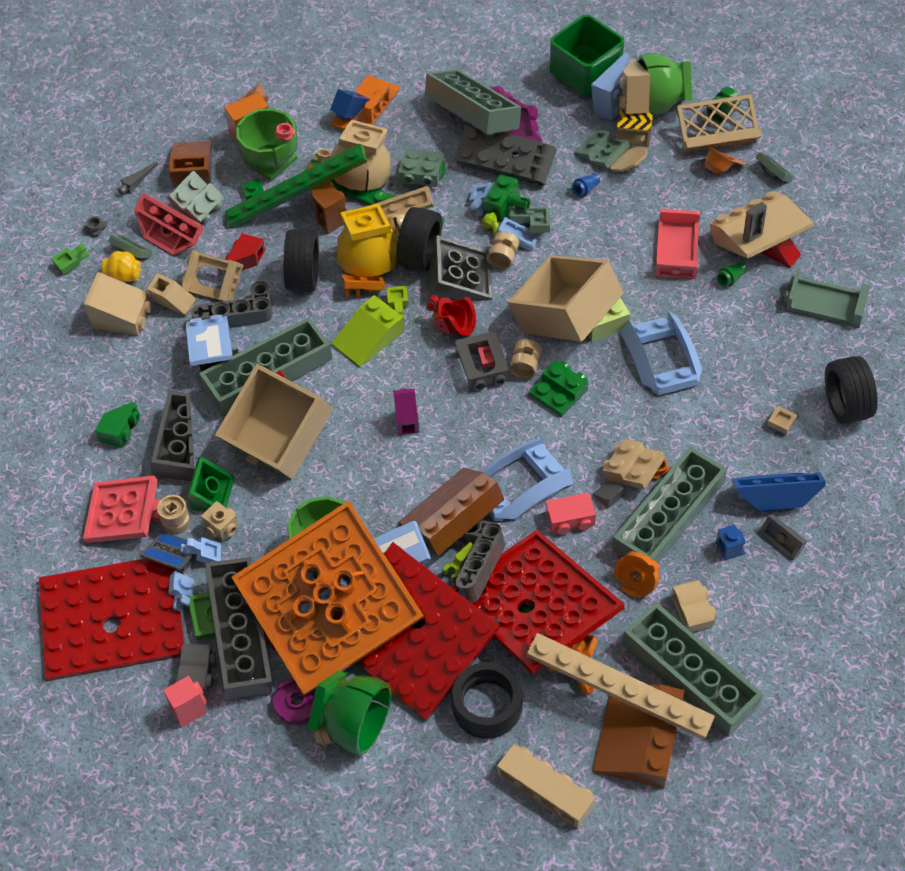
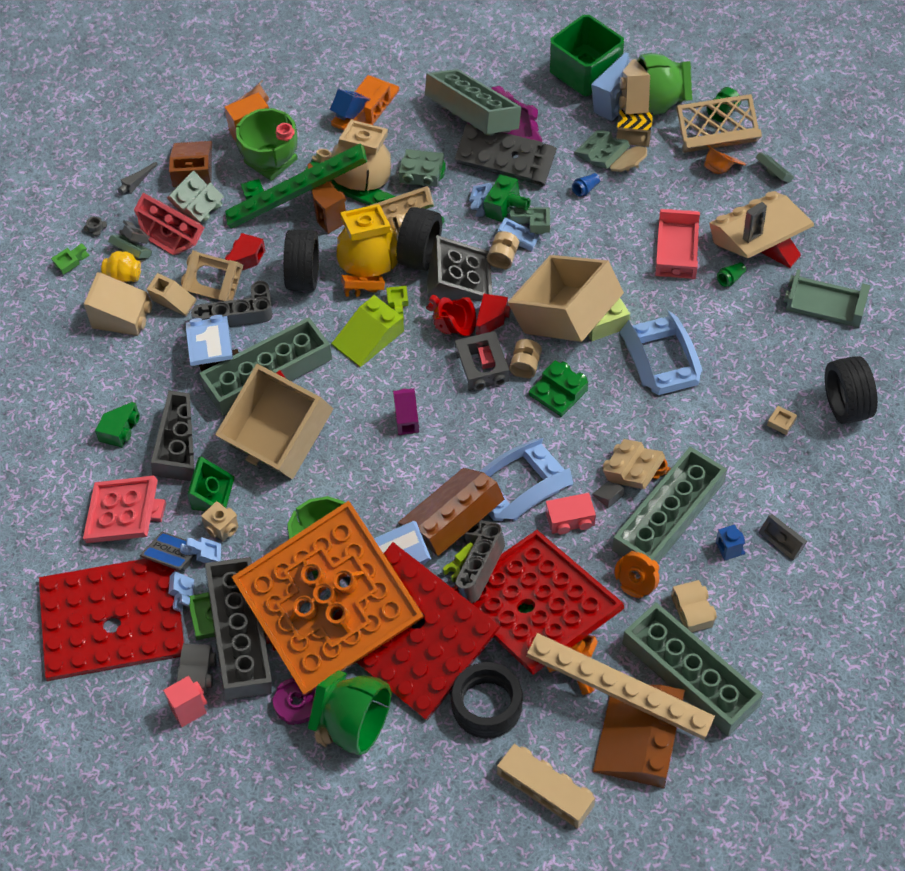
(134, 234): none -> dark grey plate
(173, 514): tan wheel -> none
(490, 222): lime plate -> none
(492, 313): none -> red slope
(779, 490): blue wedge -> none

